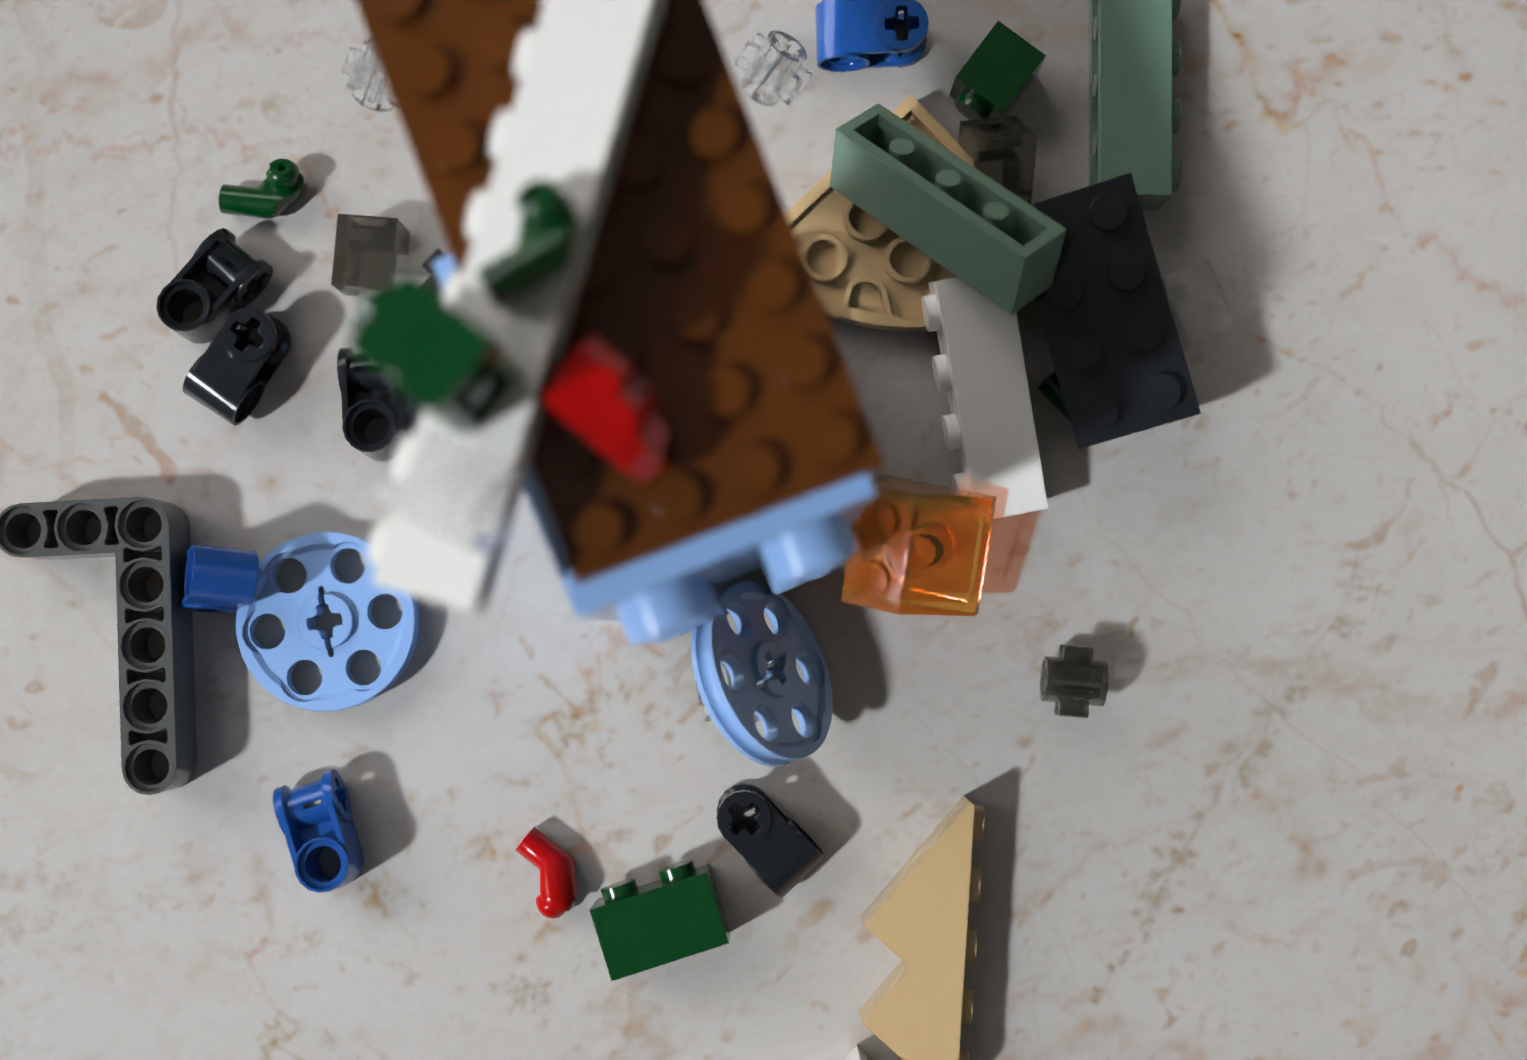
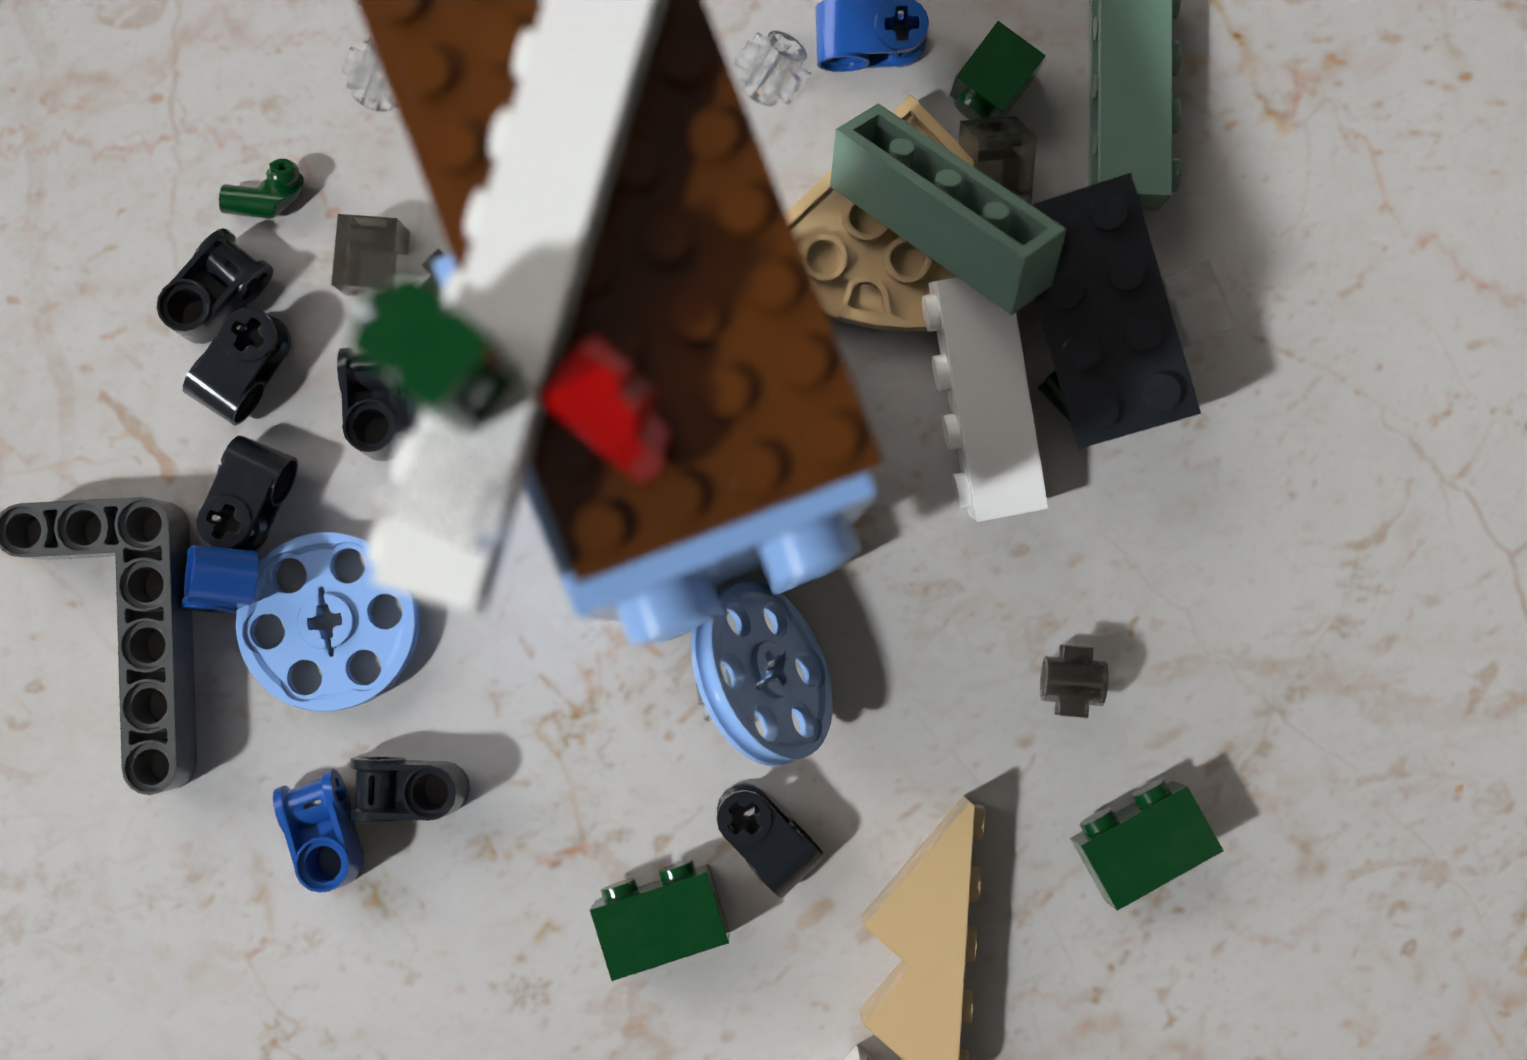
(249, 488): none -> black piece
(395, 789): none -> black piece
(541, 245): dark green arm -> none
(557, 873): red arm -> none
(920, 549): clear orange slope -> none
(1145, 842): none -> dark green brick

